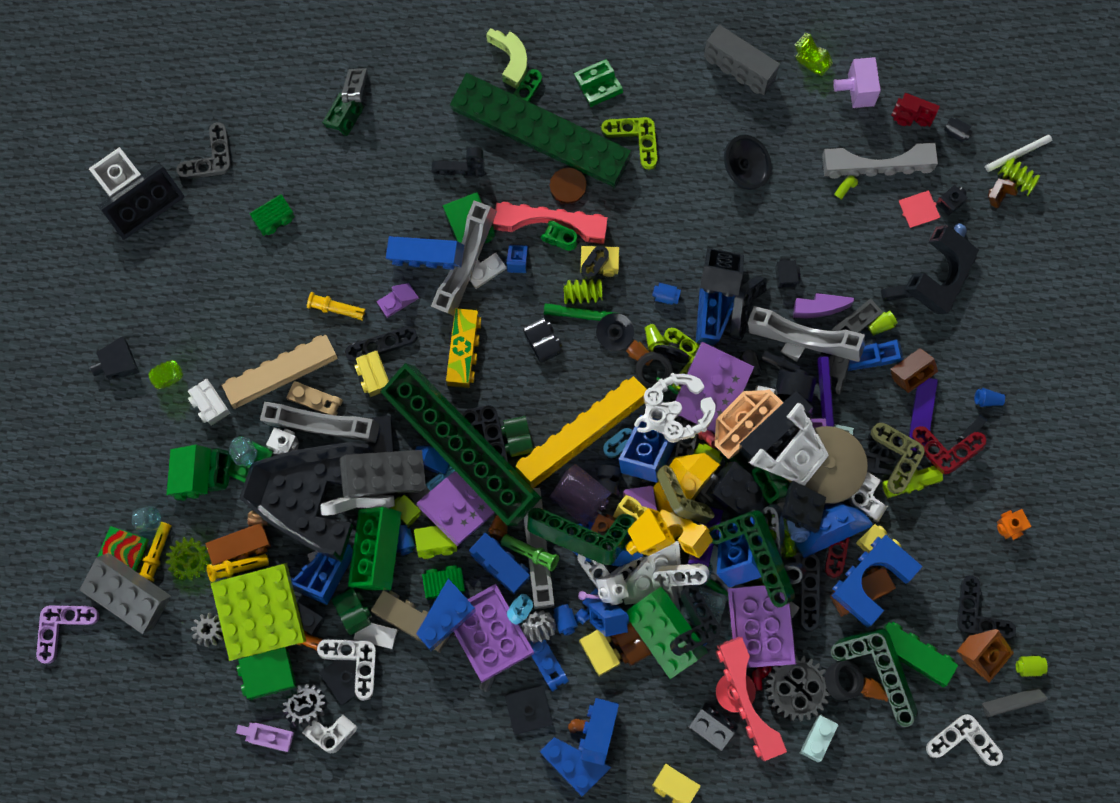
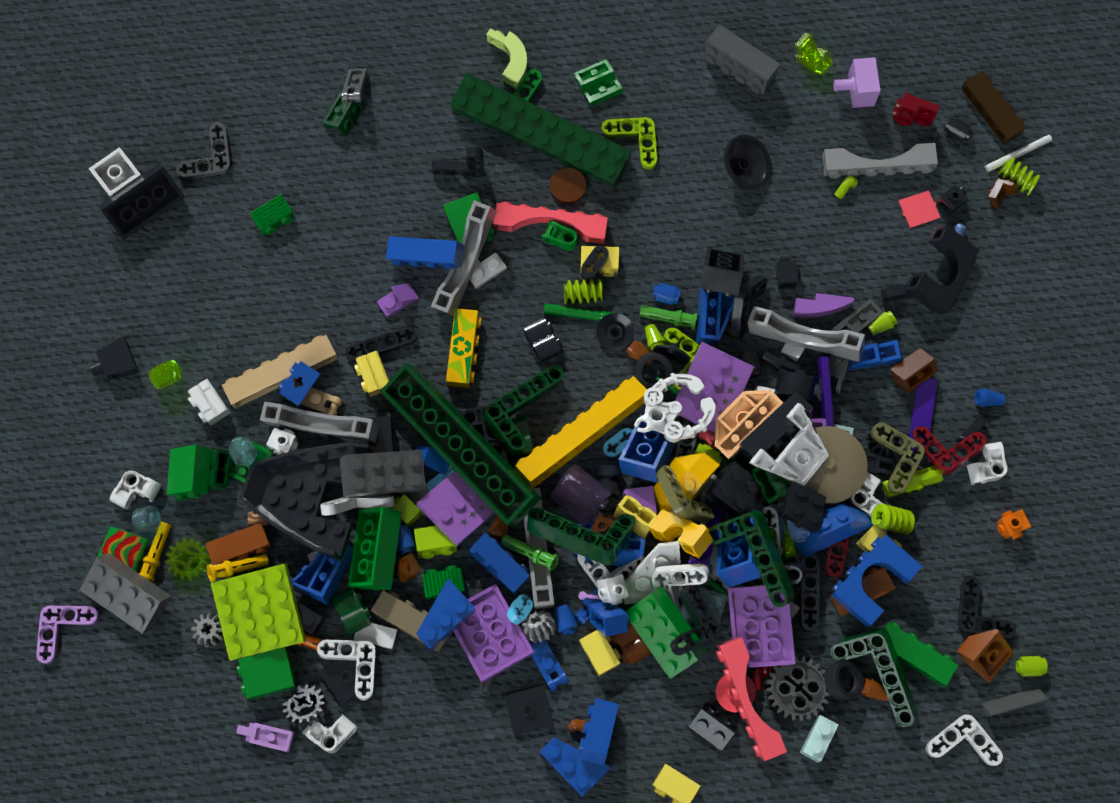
(126, 493): none -> white piece
(297, 394): none -> blue brick
(327, 304): yellow pin -> none
(407, 568): none -> reddish brown bracket
(517, 259): blue slope -> none
(518, 403): none -> dark green beam
(649, 534): yellow torso -> none
(678, 318): none -> bright green pin
(893, 519): none -> lime piece
(983, 471): none -> white piece
(993, 107): none -> dark brown brick

